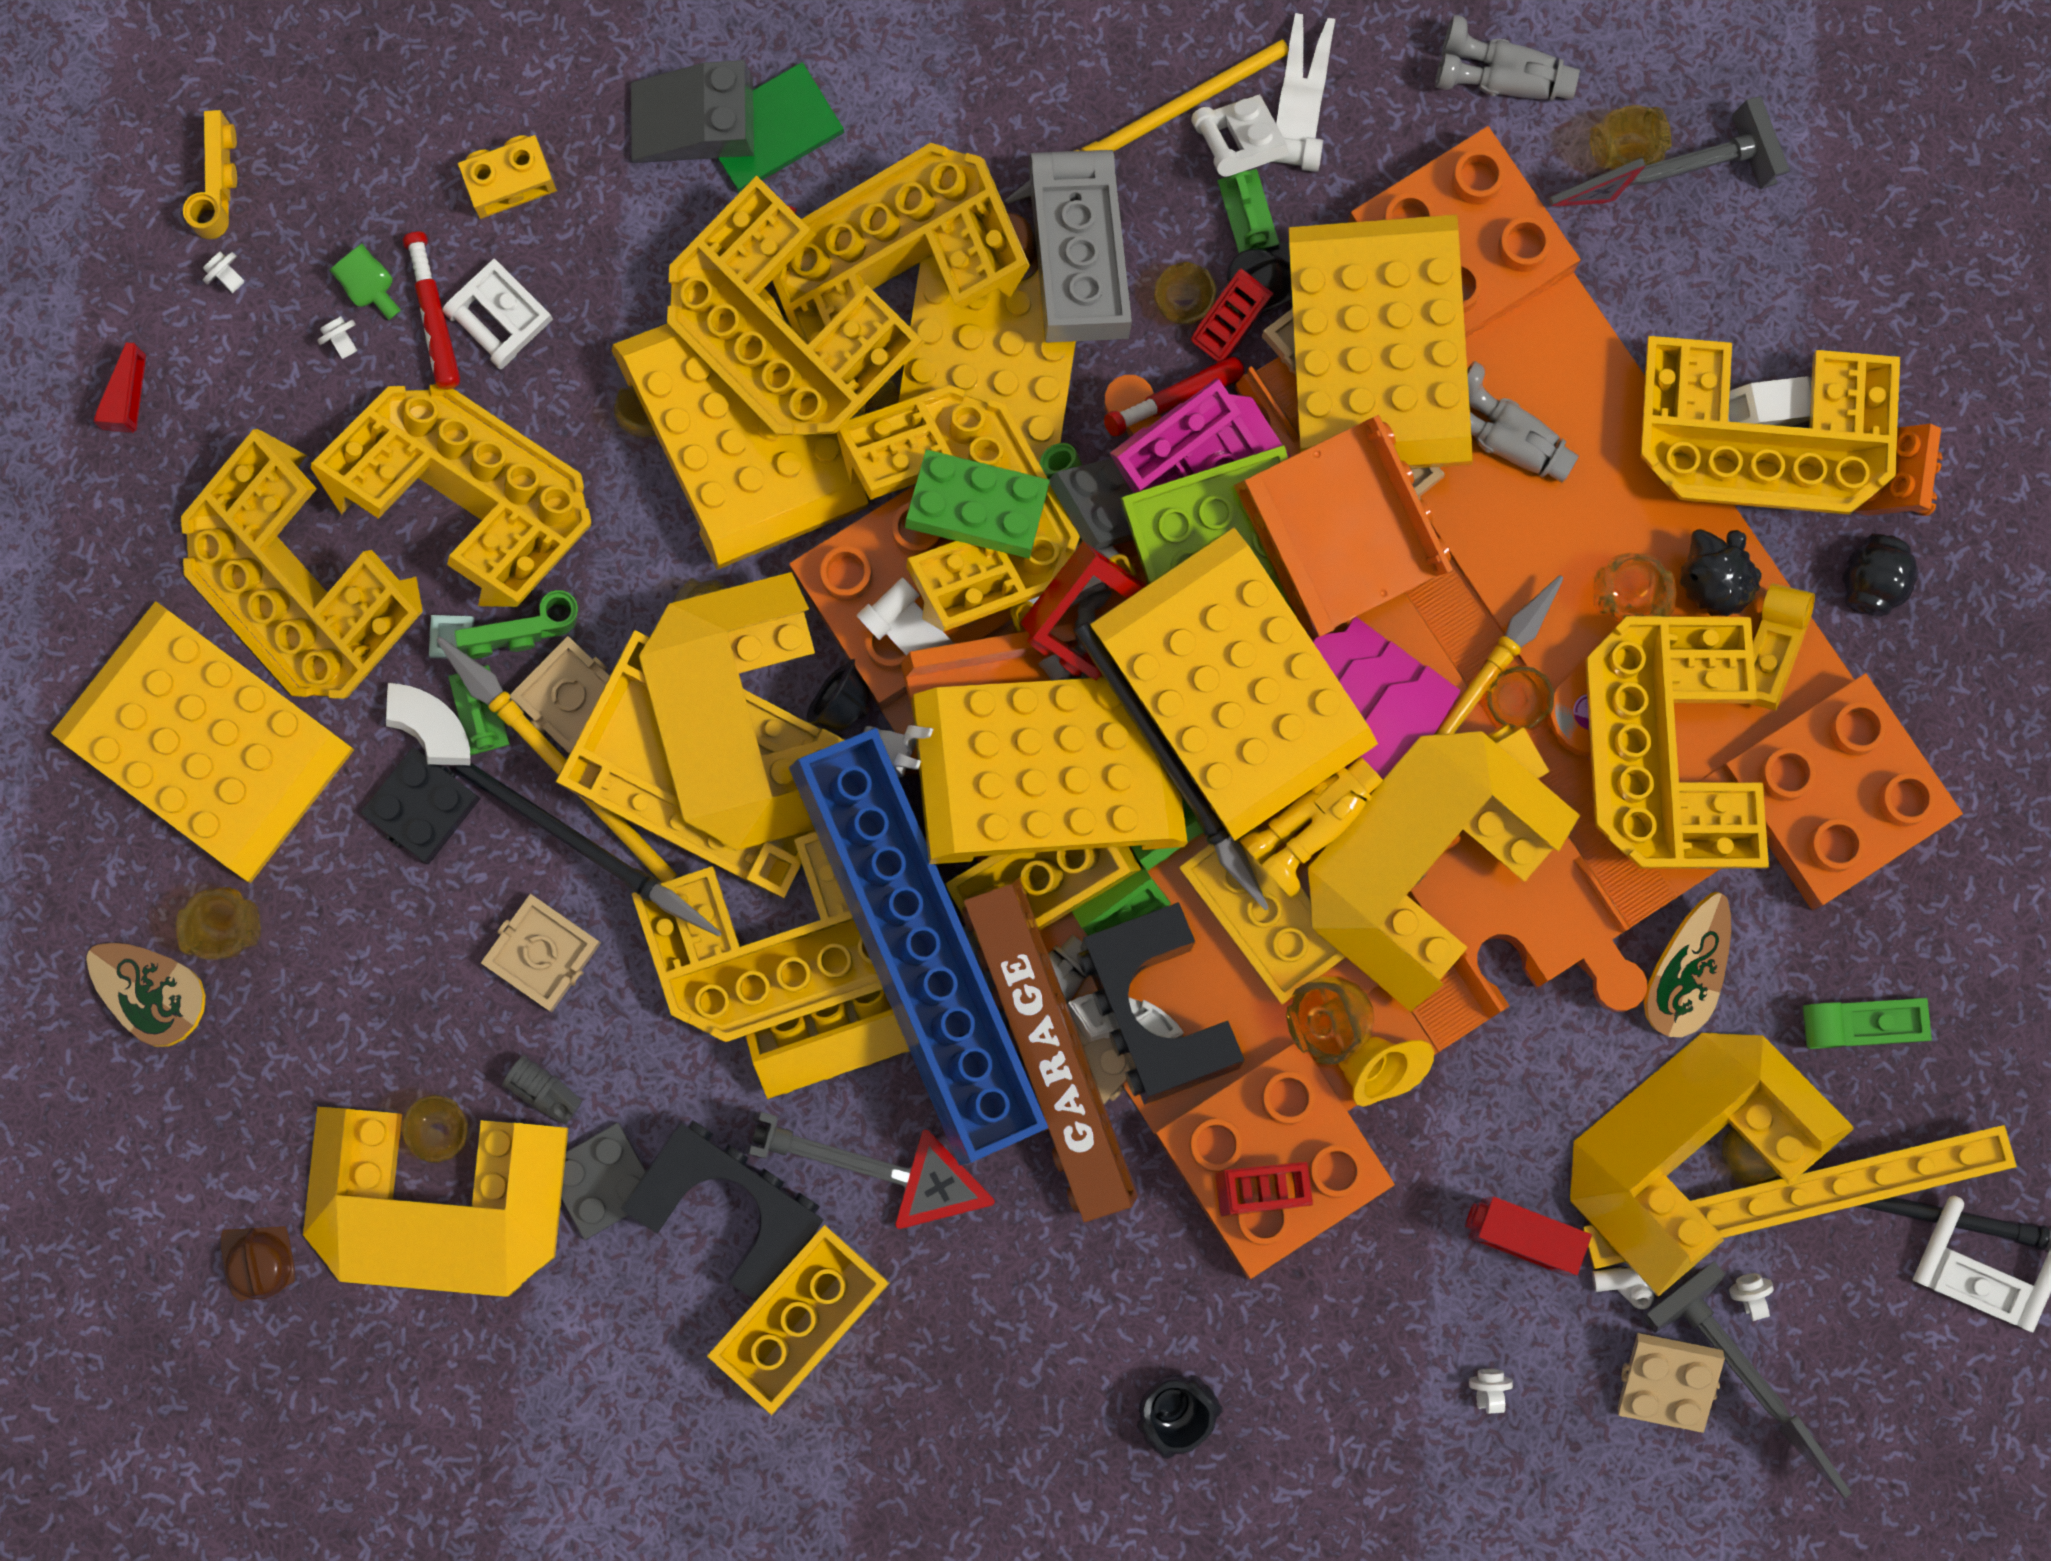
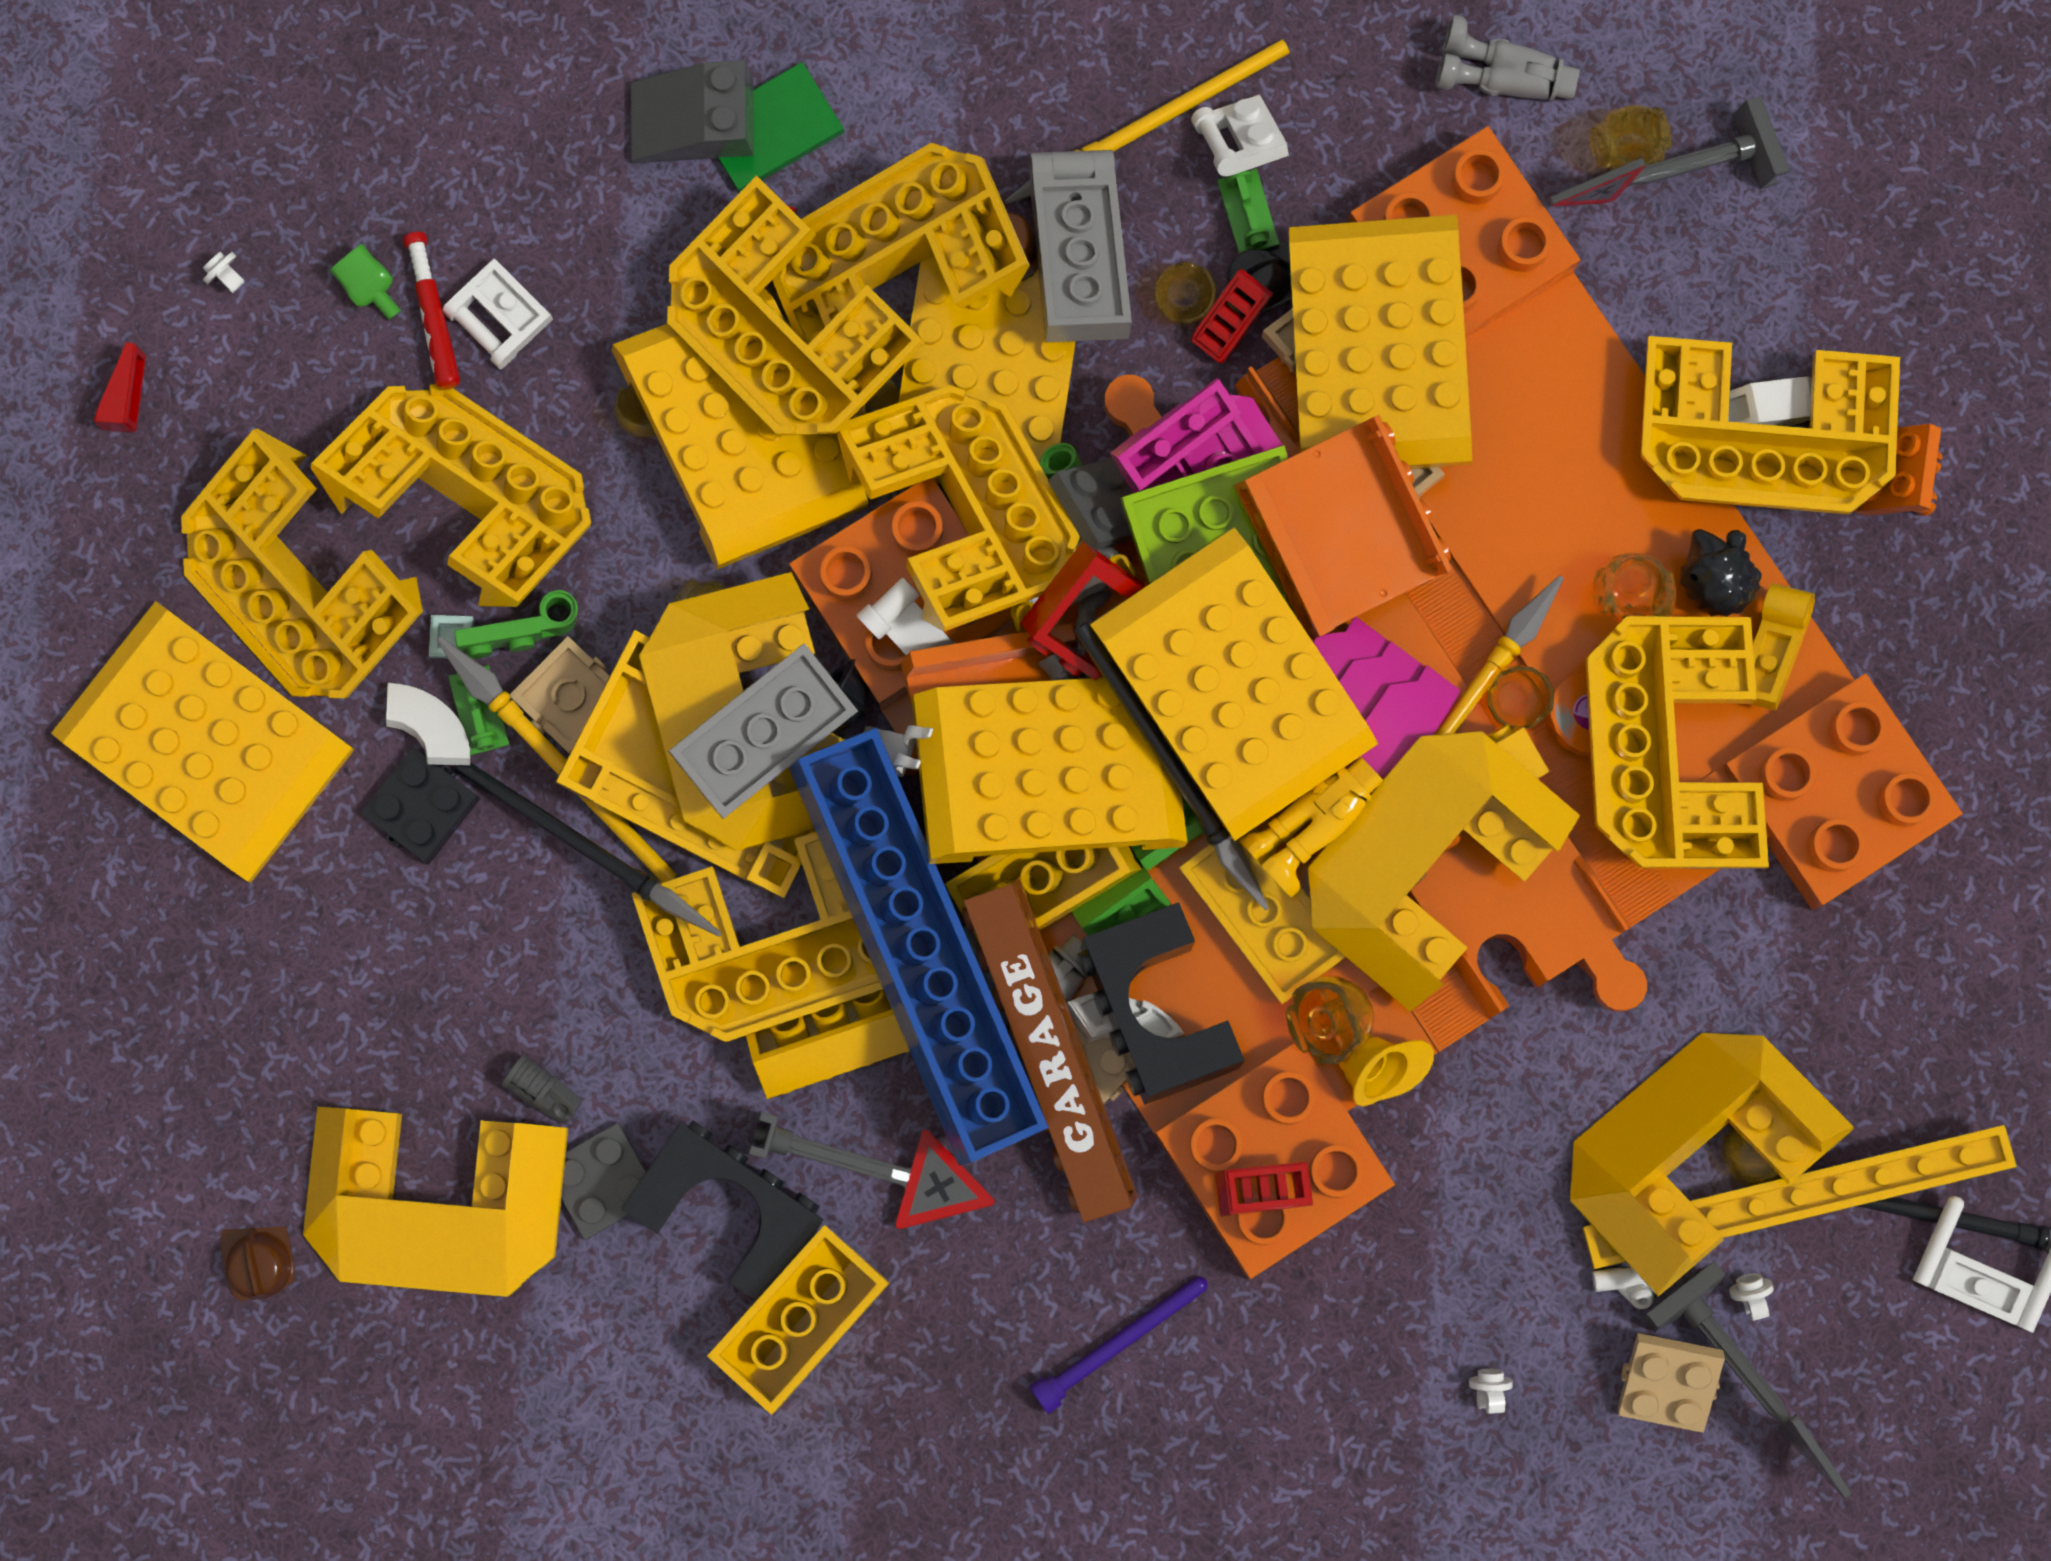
(147, 992): shield -> none
(217, 924): clear yellow hair -> none
(219, 178): yellow plate -> none
(337, 334): white plate -> none
(427, 1142): clear yellow hair -> none
(506, 175): yellow brick -> none
(540, 952): tan plate -> none
(762, 731): none -> light grey plate
(977, 504): bright green plate -> none
(1052, 1390): none -> dark purple piece
(1178, 1414): black hair -> none
(1227, 371): red piece -> none
(1302, 98): white flag -> none
(1516, 432): light grey piece -> none
(1528, 1235): red window -> none
(1691, 970): shield -> none
(1866, 1023): bright green plate -> none
(1880, 575): black hair -> none

